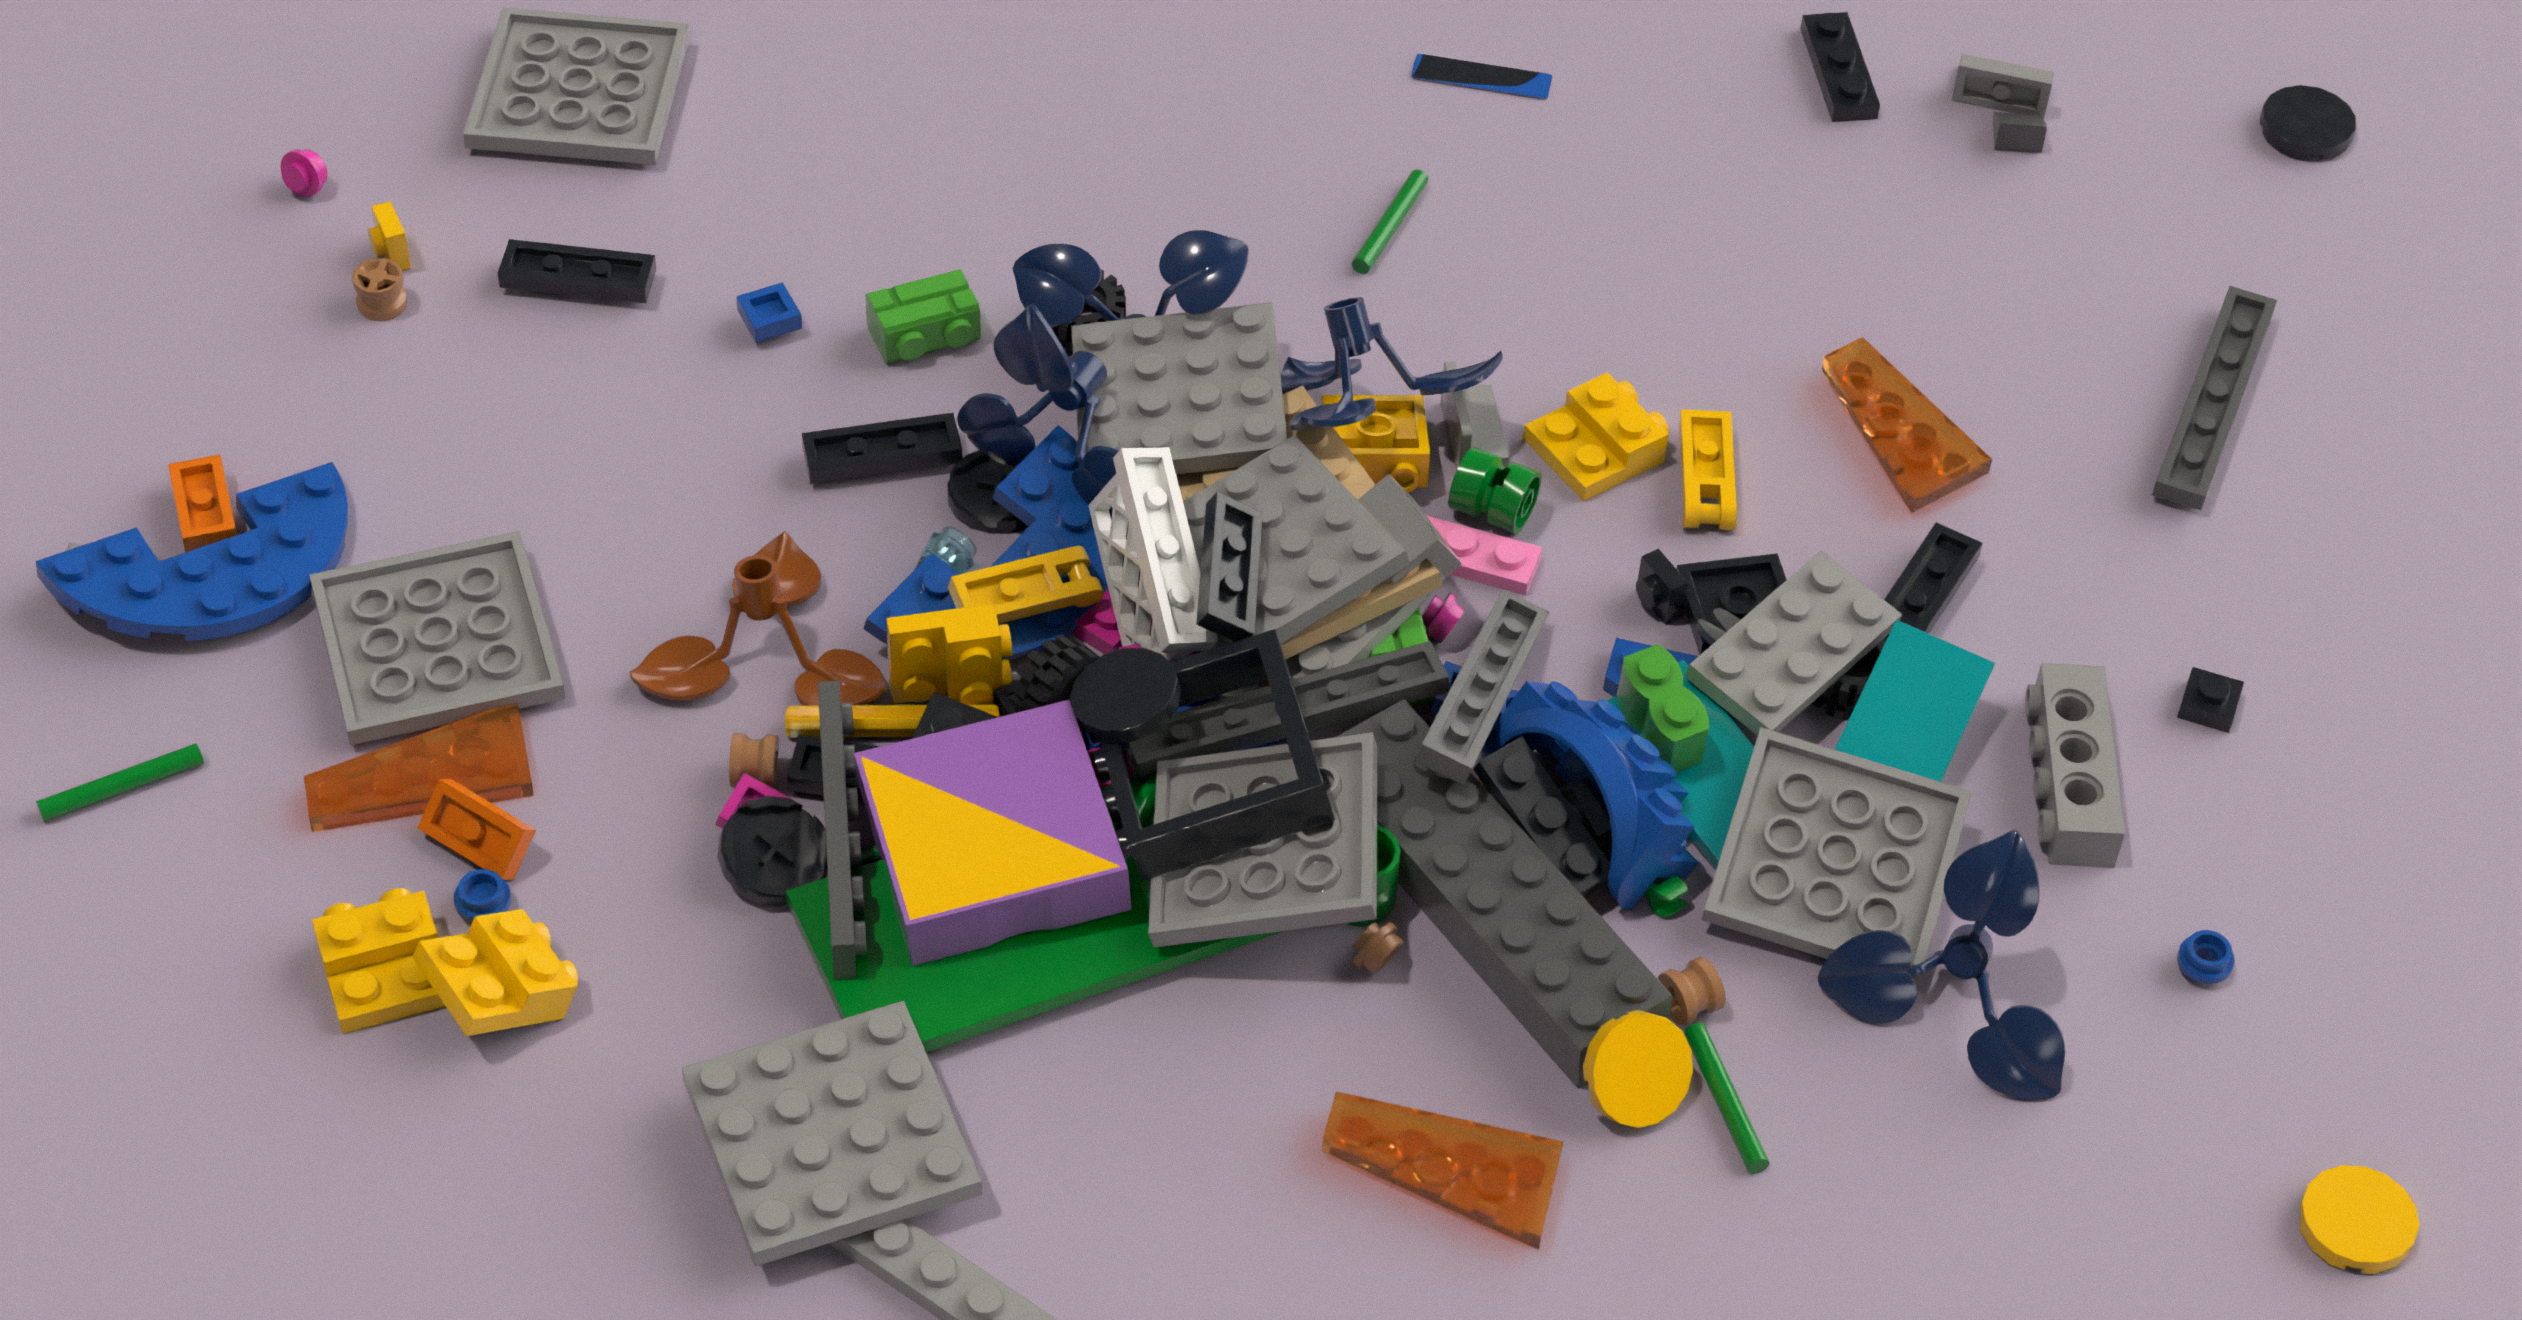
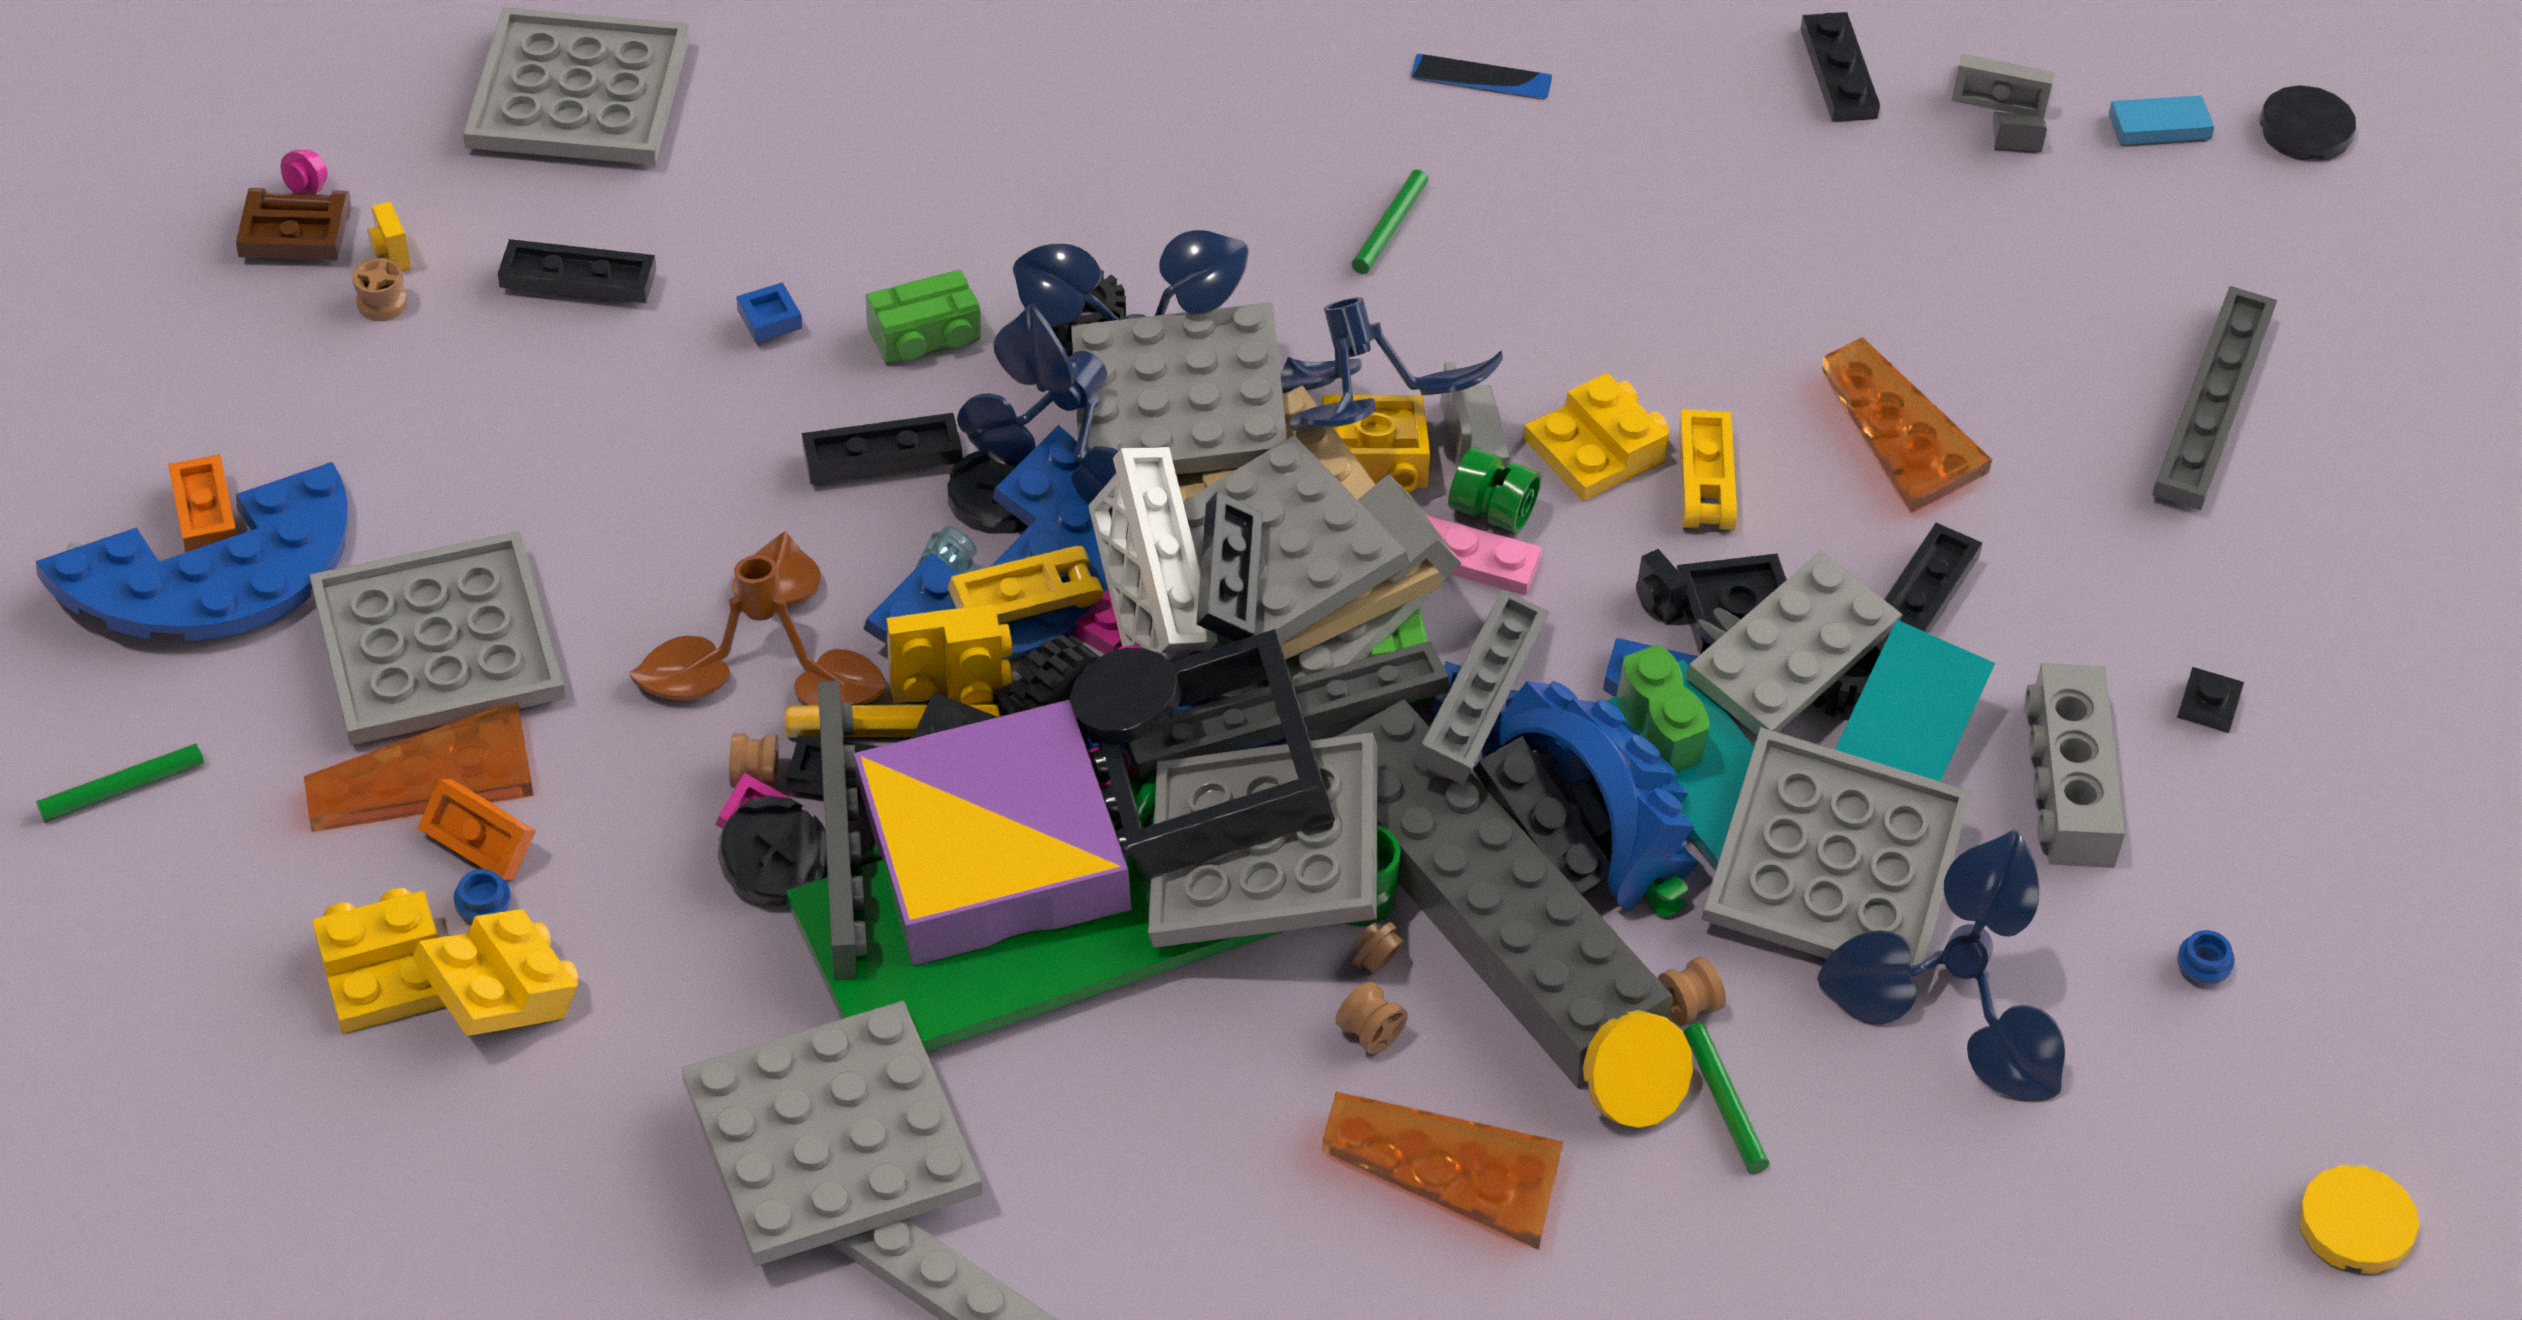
(293, 225): none -> reddish brown plate
(1371, 1017): none -> medium nougat wheel
(1441, 616): dark pink plate -> none
(2161, 120): none -> dark azure tile

